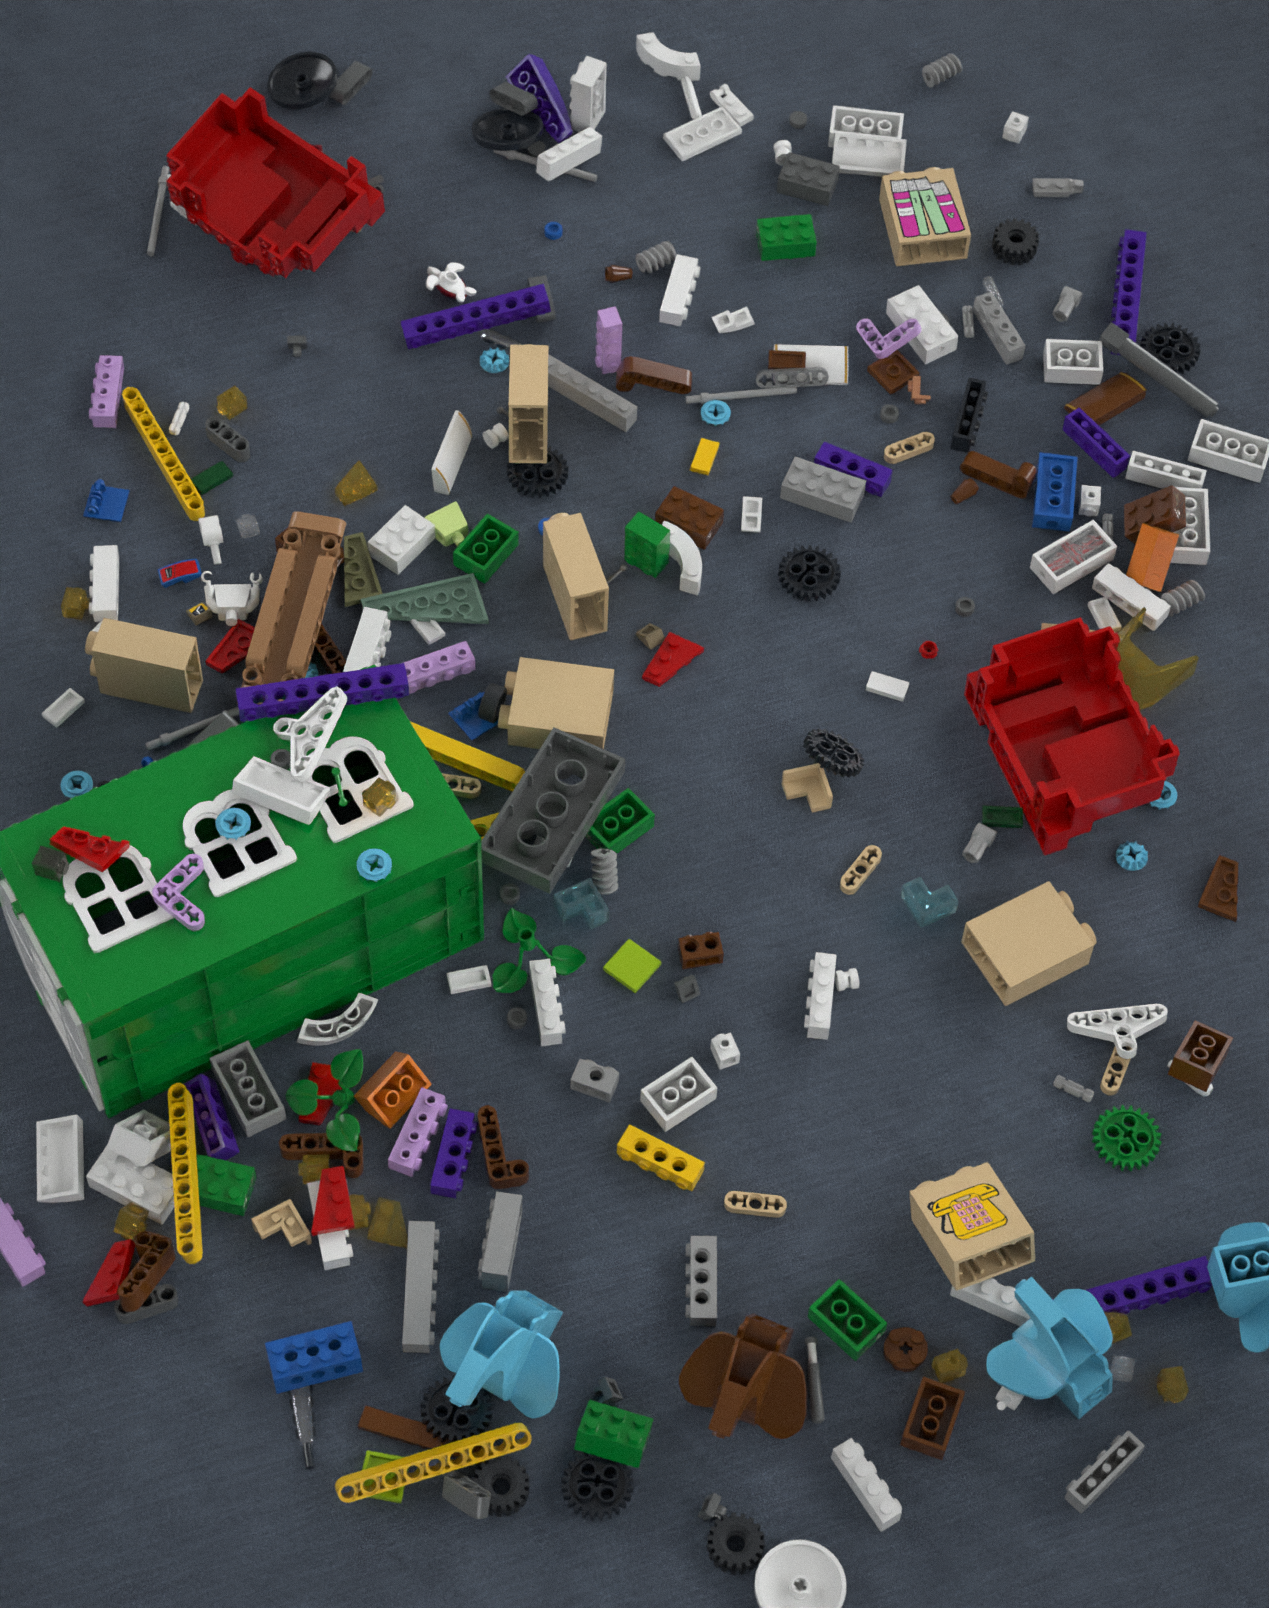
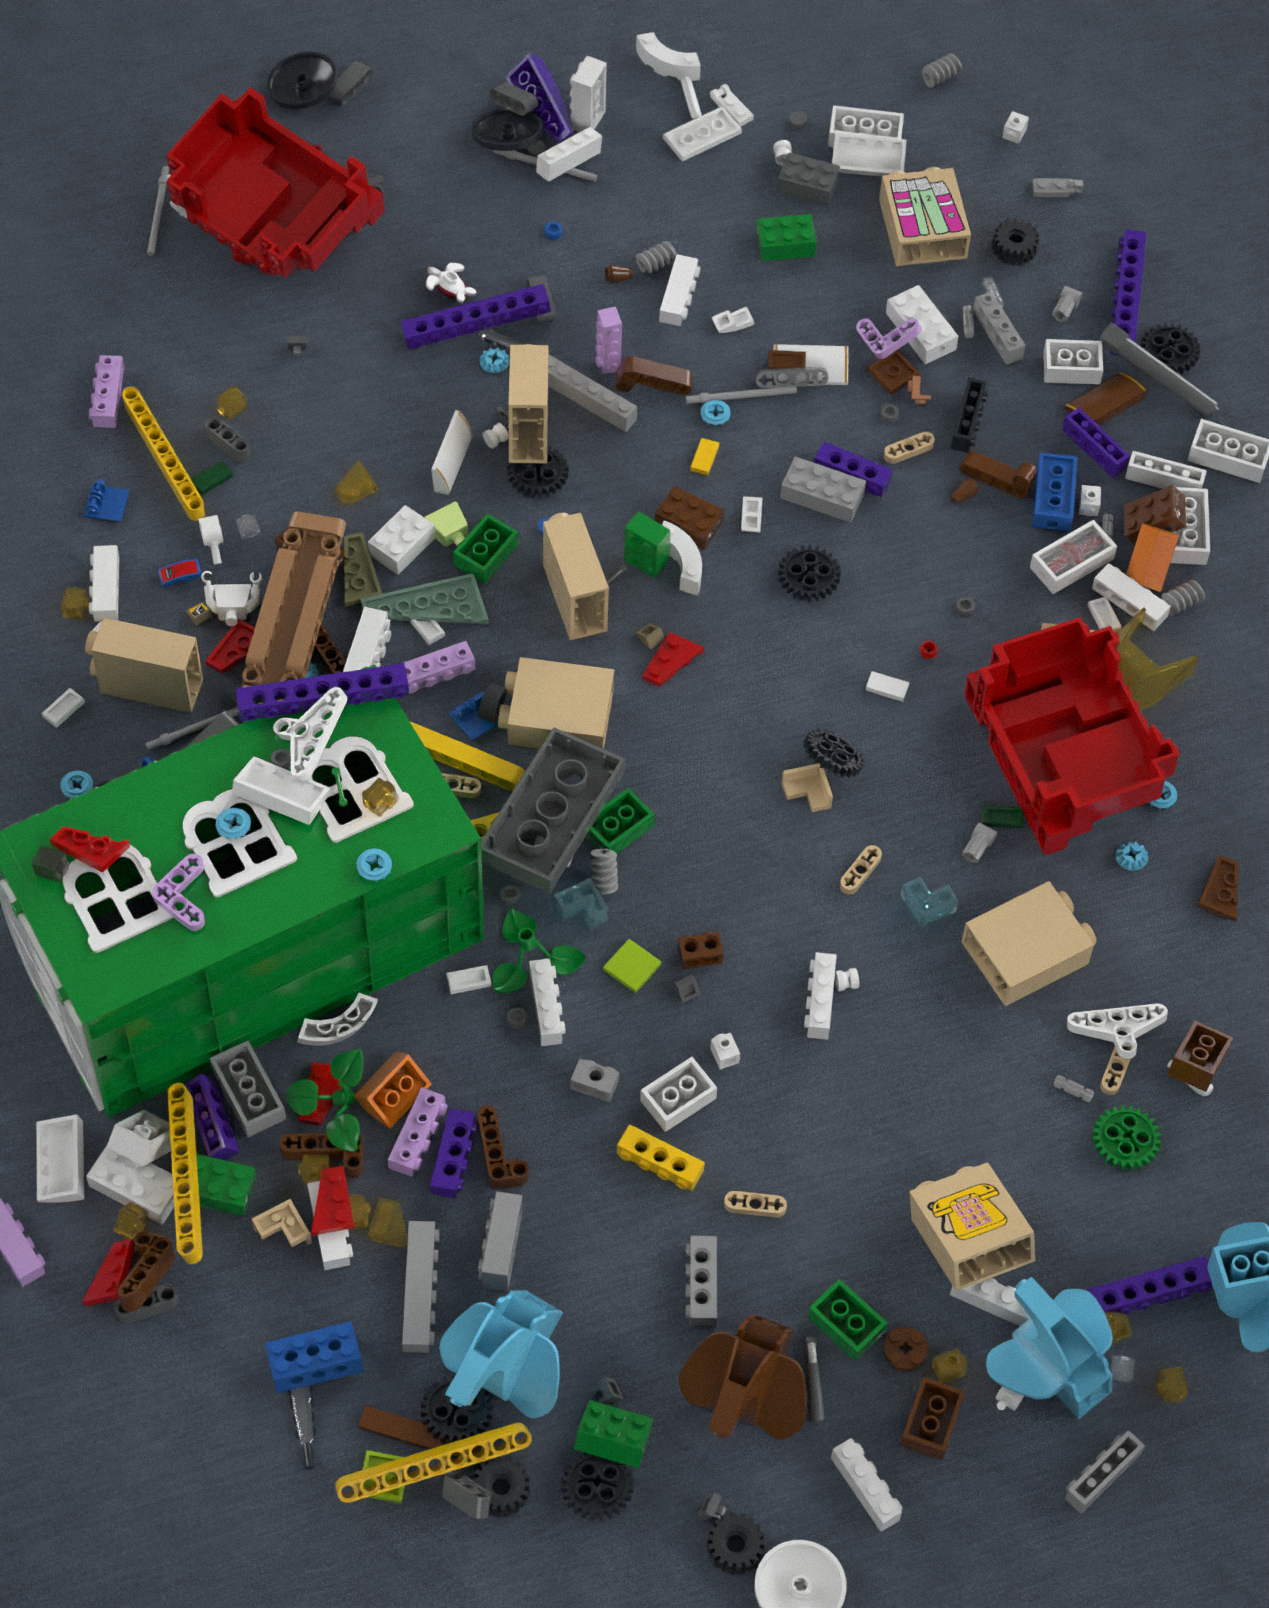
(179, 418): white axle -> none

